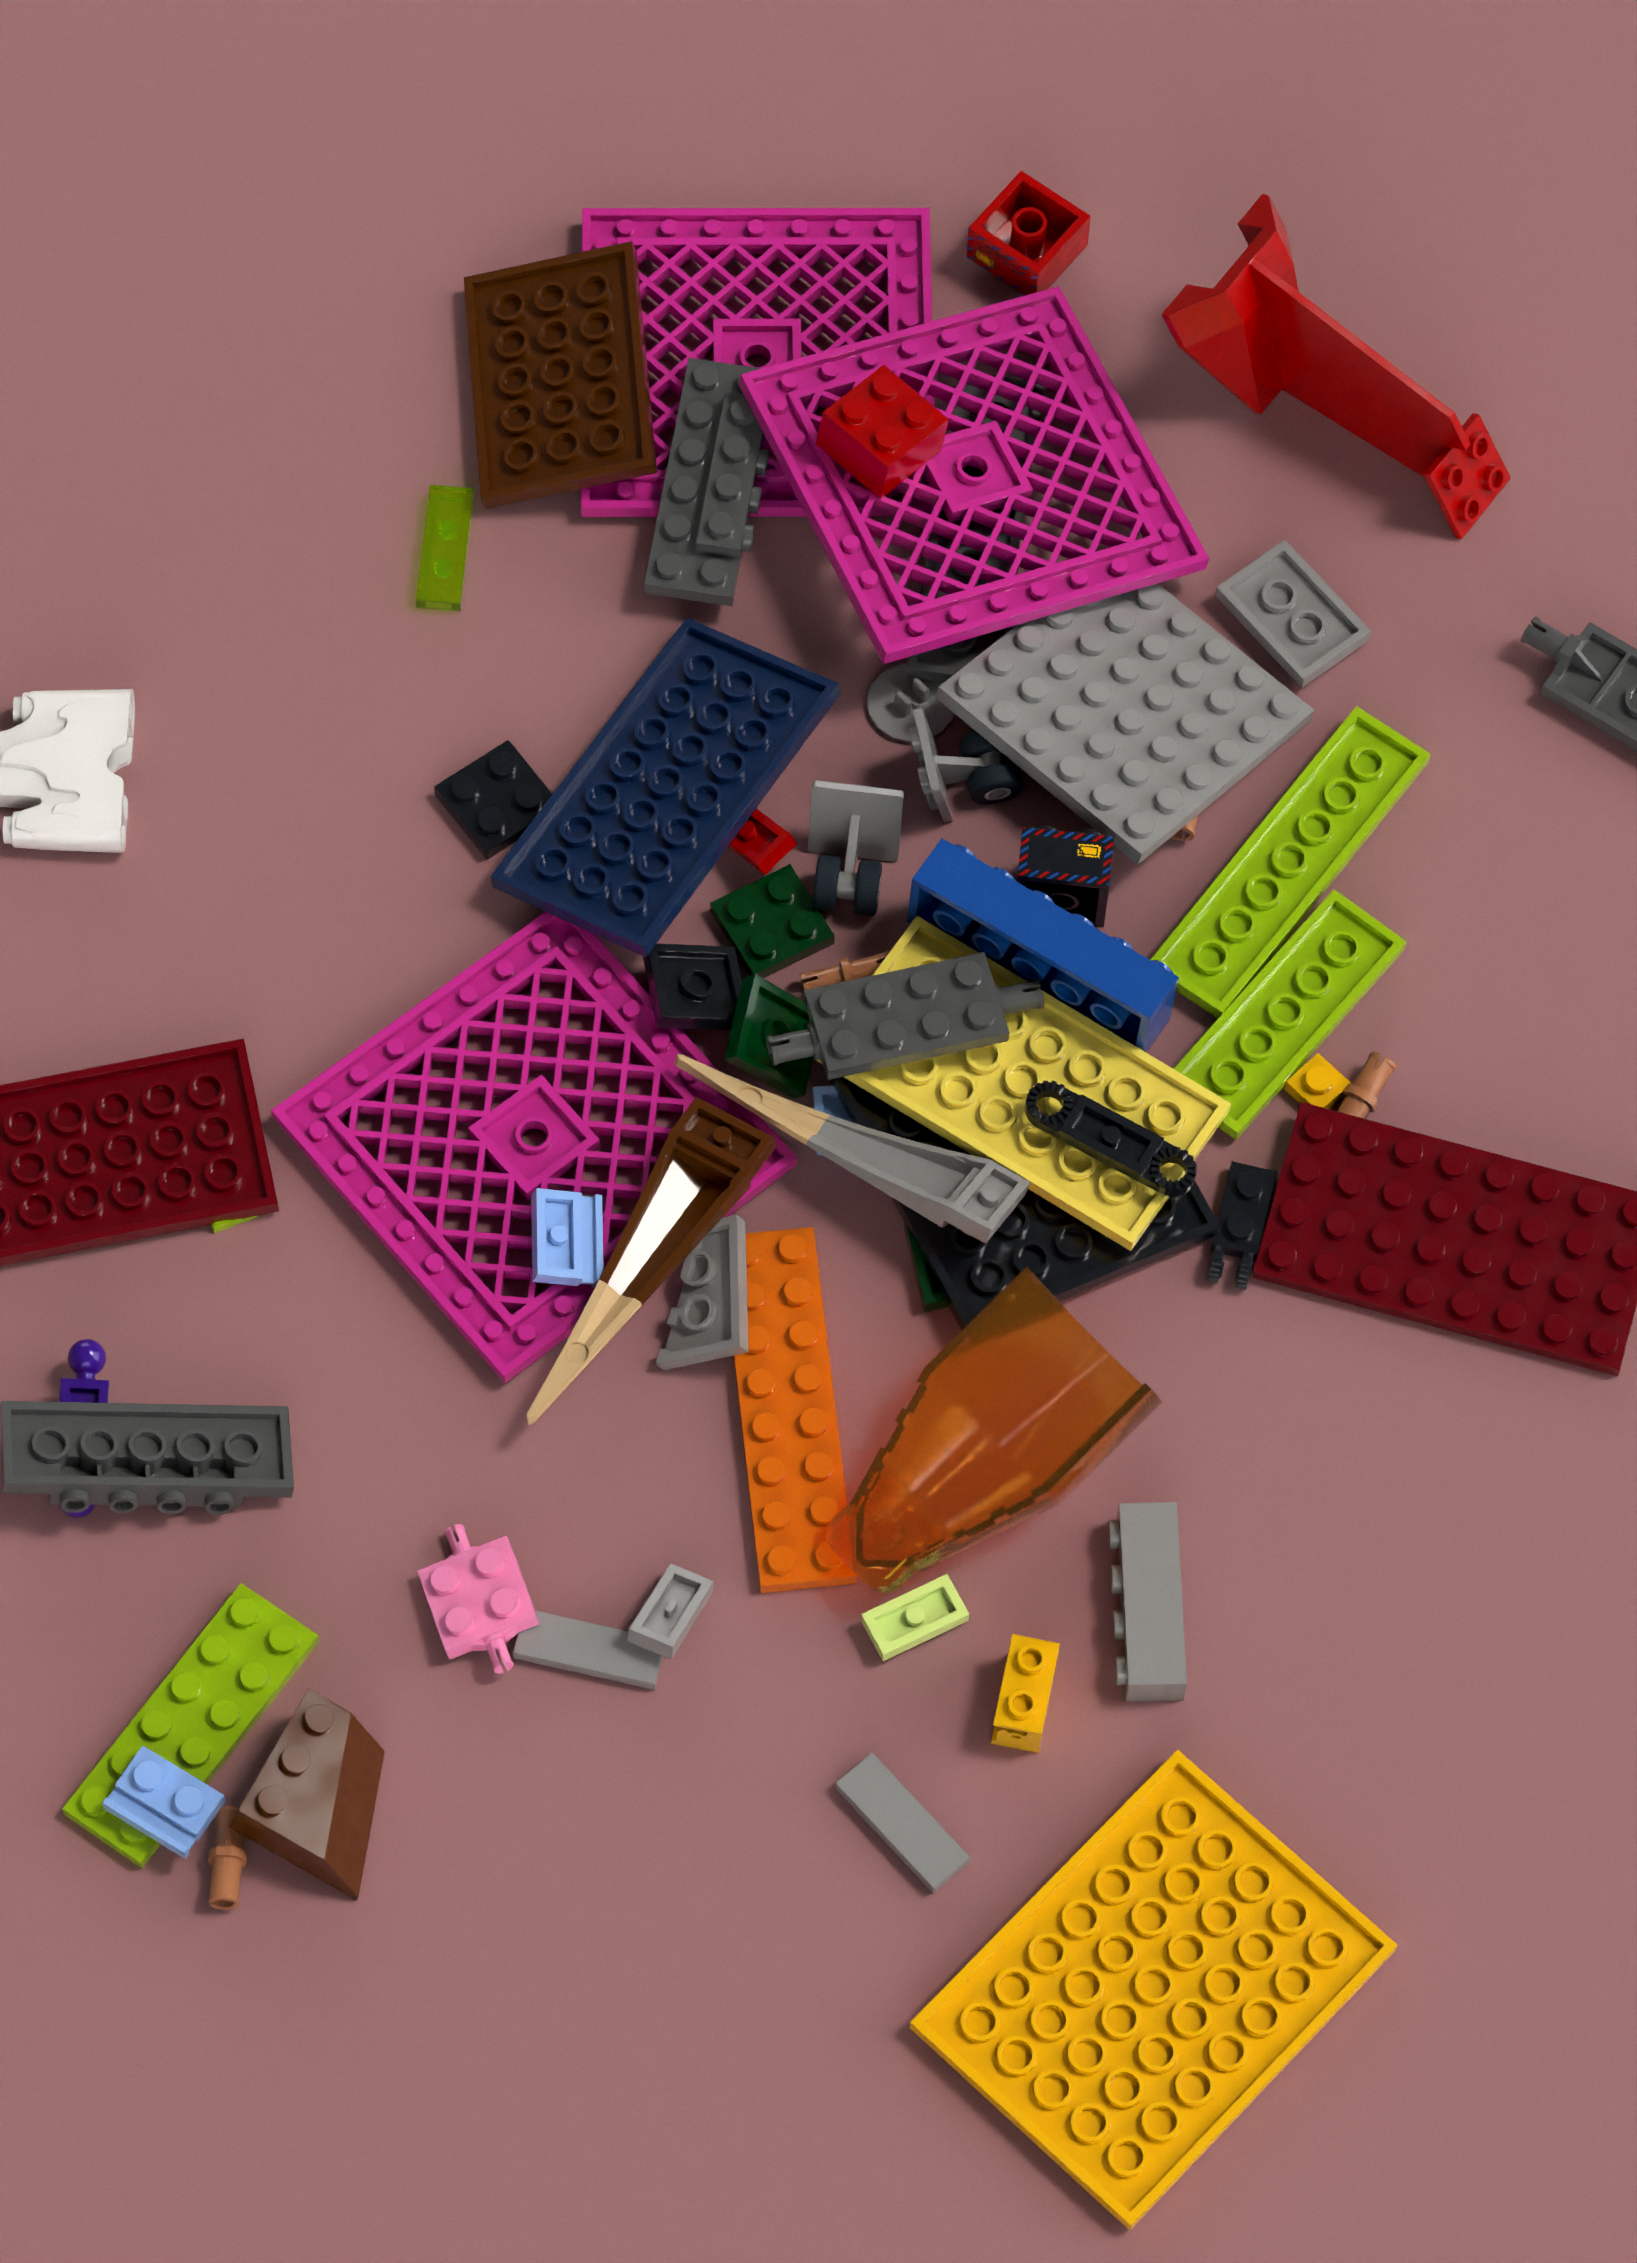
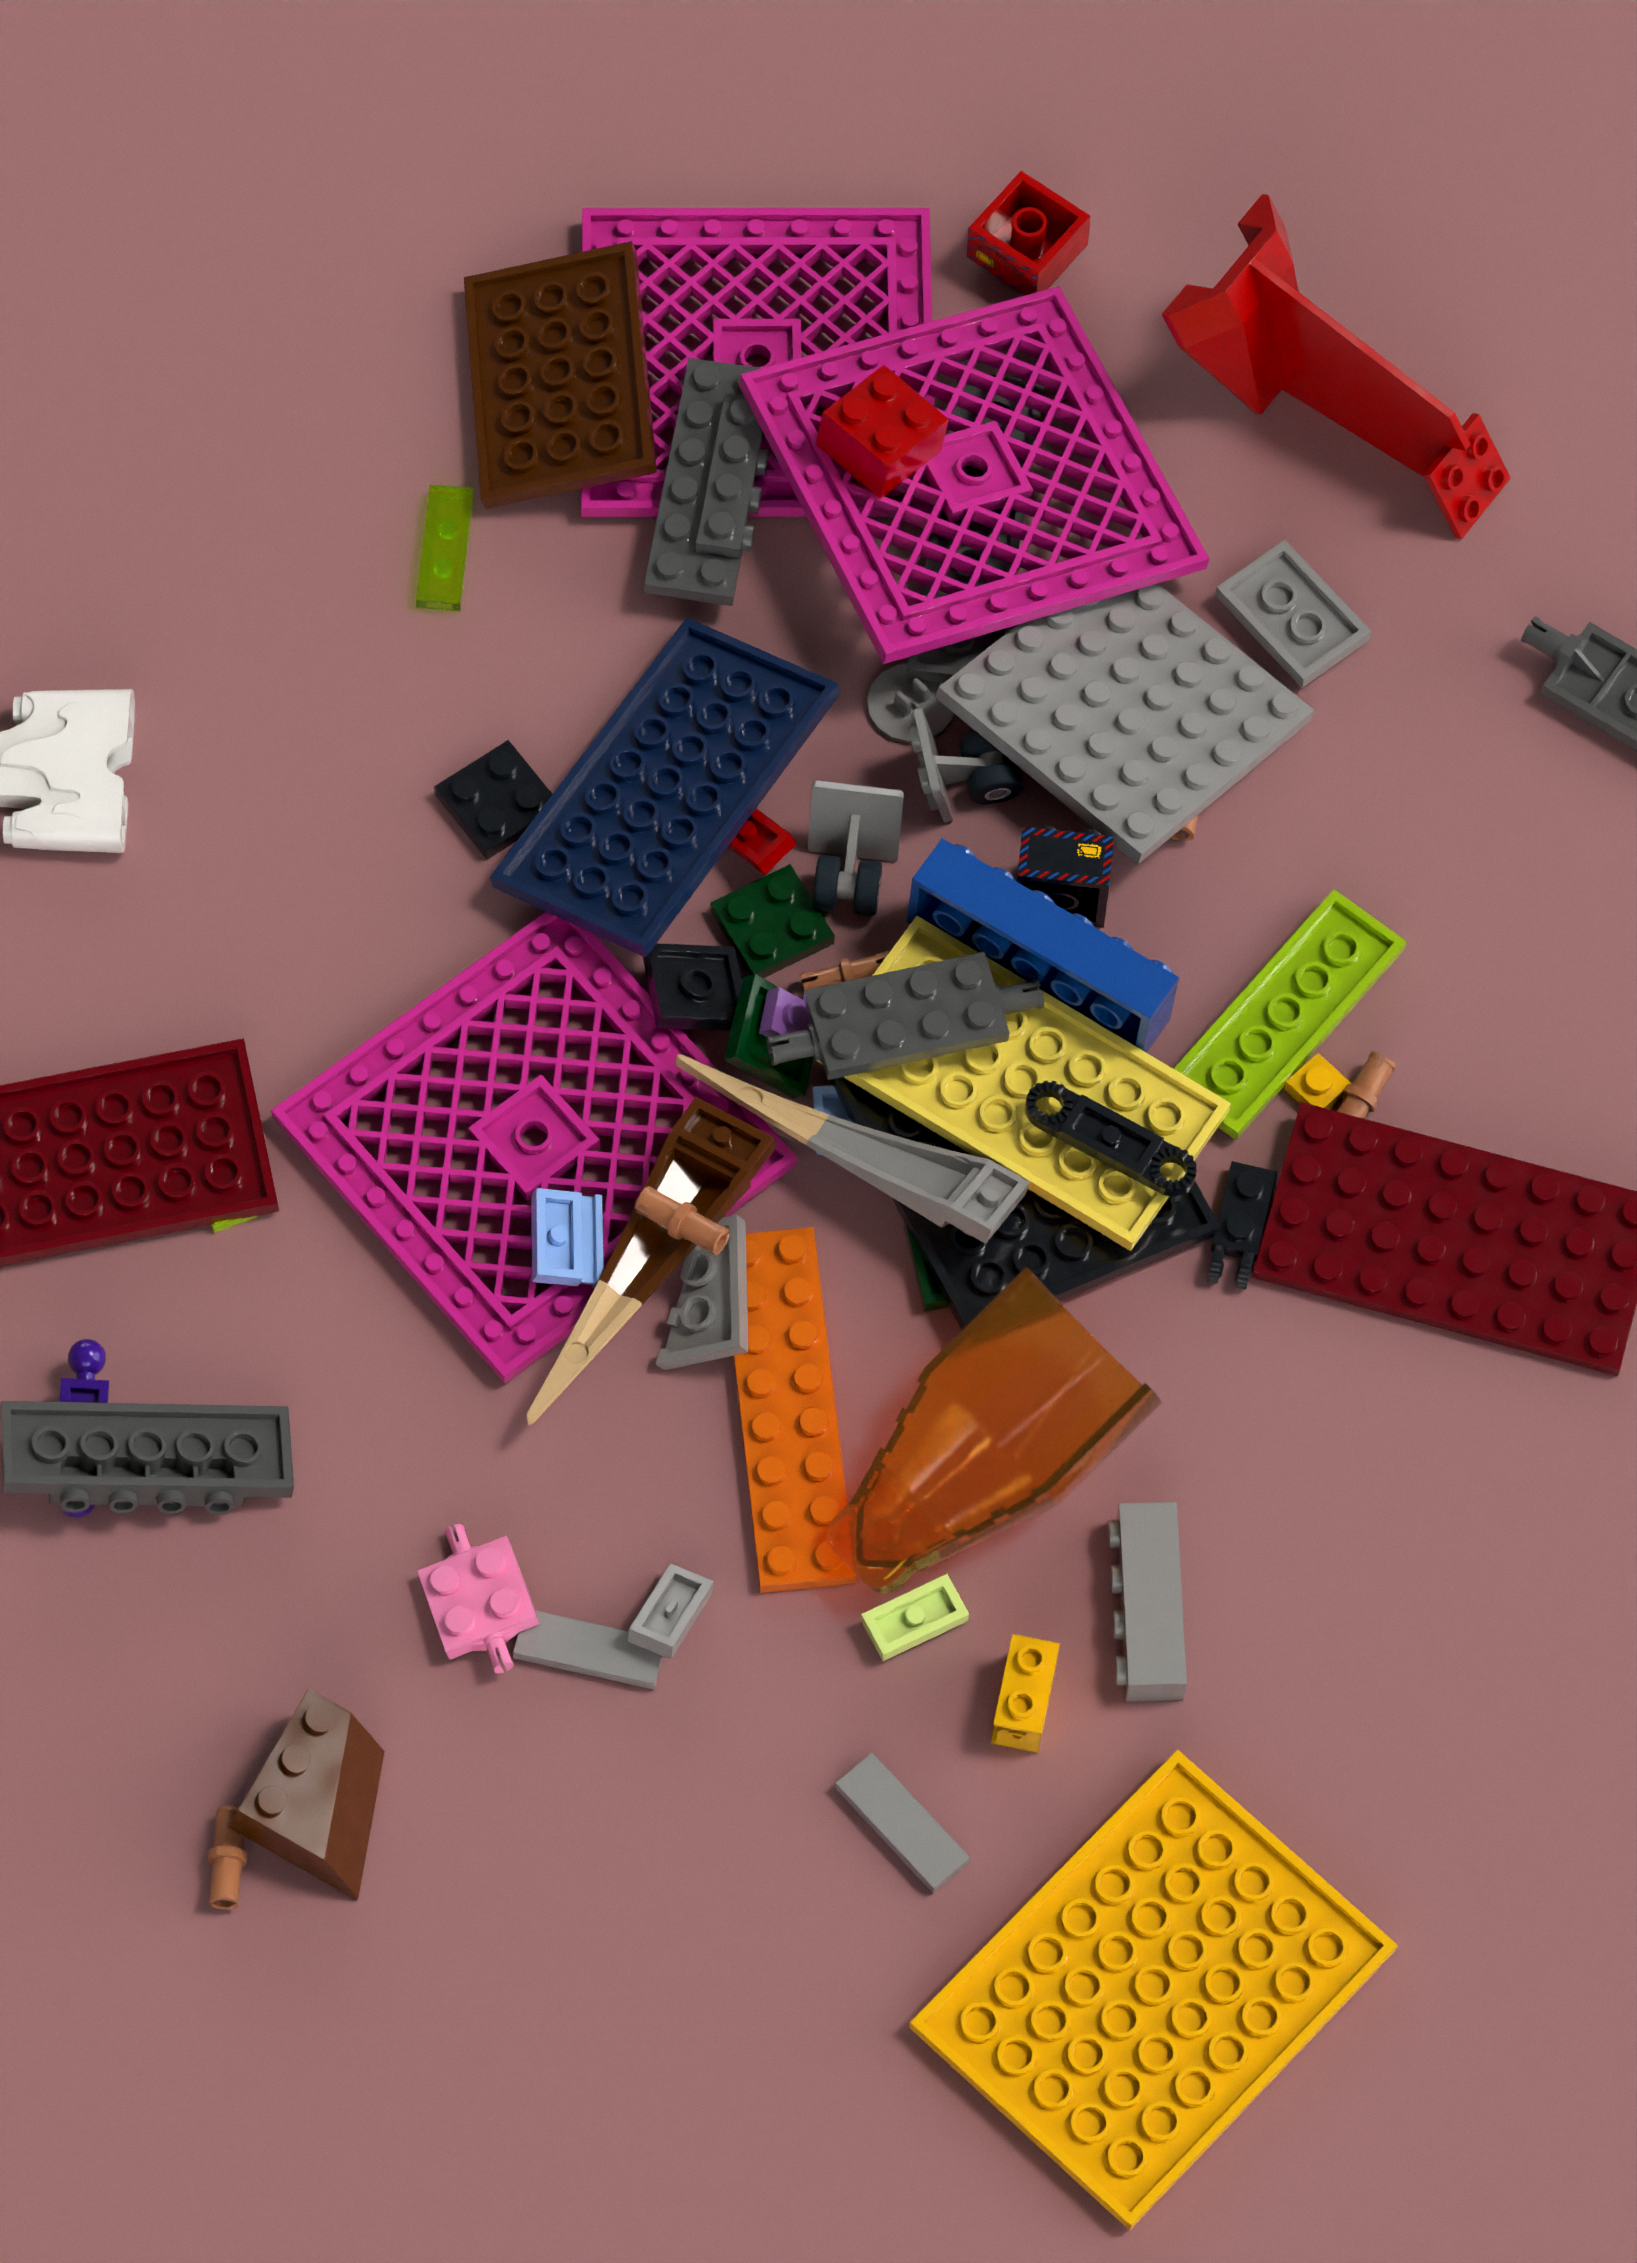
(164, 1802): light blue plate -> none
(199, 1709): lime plate -> none
(682, 1220): none -> nougat pin
(783, 1013): none -> medium lavender plate
(1290, 860): lime plate -> none

